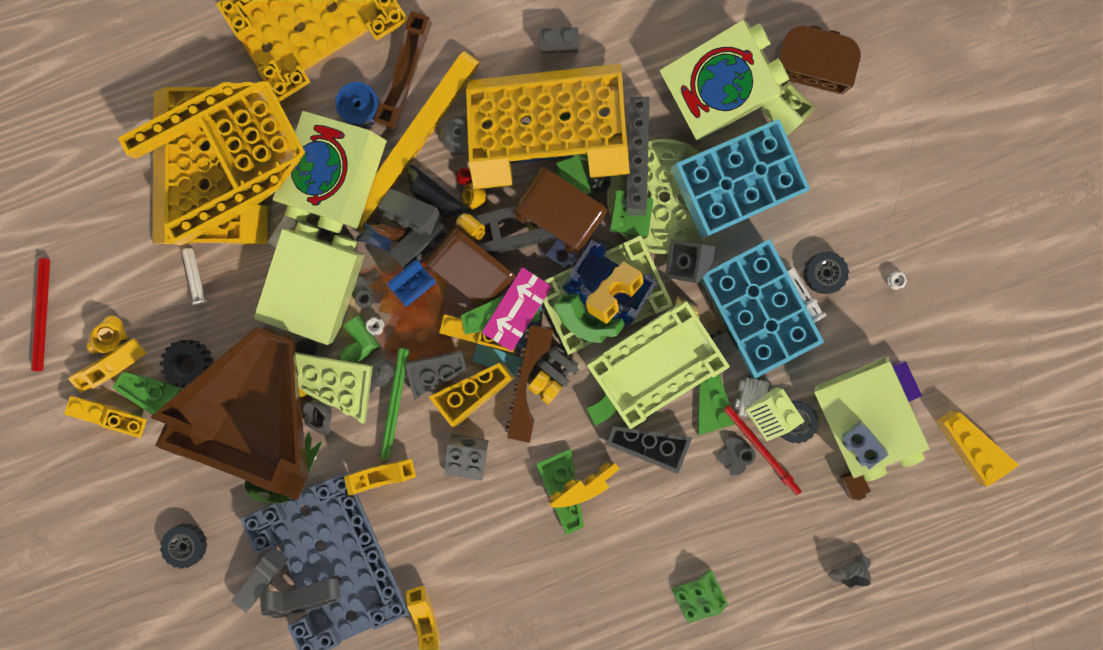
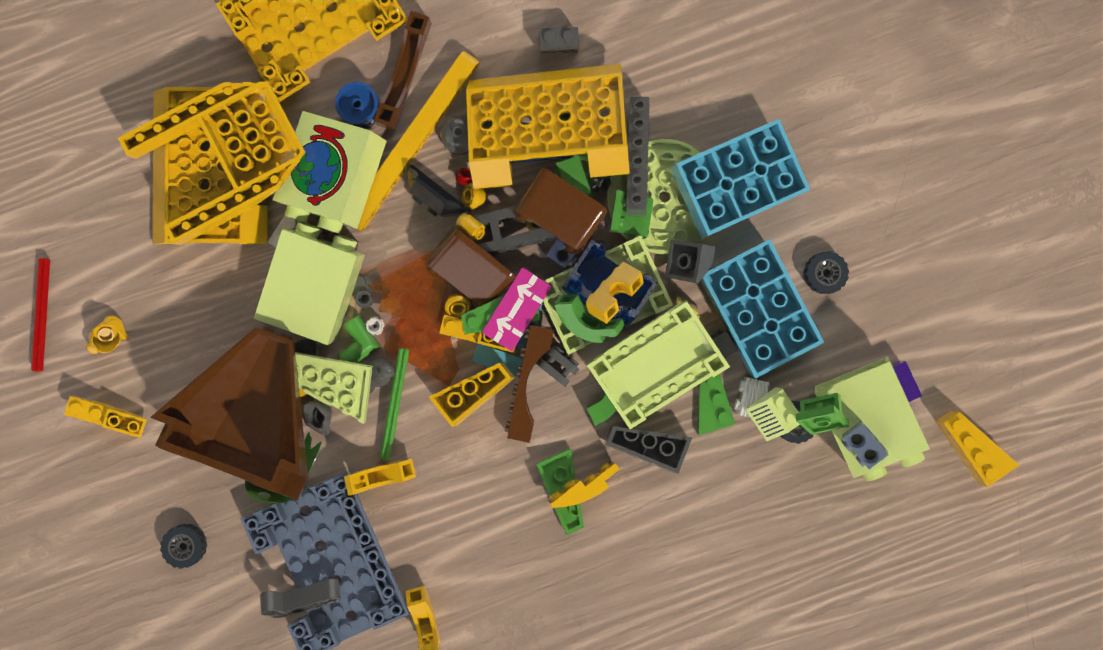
(107, 366): yellow slope -> none
(144, 391): bright green wing -> none
(176, 353): black tyre -> none
(193, 276): white axle -> none
(260, 579): dark grey beam -> none
(381, 235): piece -> none
(410, 212): dark grey brick -> none
(411, 283): blue bracket -> none
(417, 246): dark grey brick -> none
(433, 371): dark grey wing -> none
(457, 305): none -> yellow cone
(466, 457): dark grey brick -> none
(545, 387): yellow wheel -> none
(700, 598): bright green bracket -> none
(725, 79): brick -> none
(733, 456): dark grey plate -> none
(785, 477): red bar -> none
(790, 108): yellowish green slope -> none
(810, 303): white pin -> none
(819, 58): reddish brown brick -> none
(822, 414): none -> bright green bracket
(853, 573): dark grey hair -> none
(855, 487): reddish brown brick -> none
(901, 280): white plate -> none

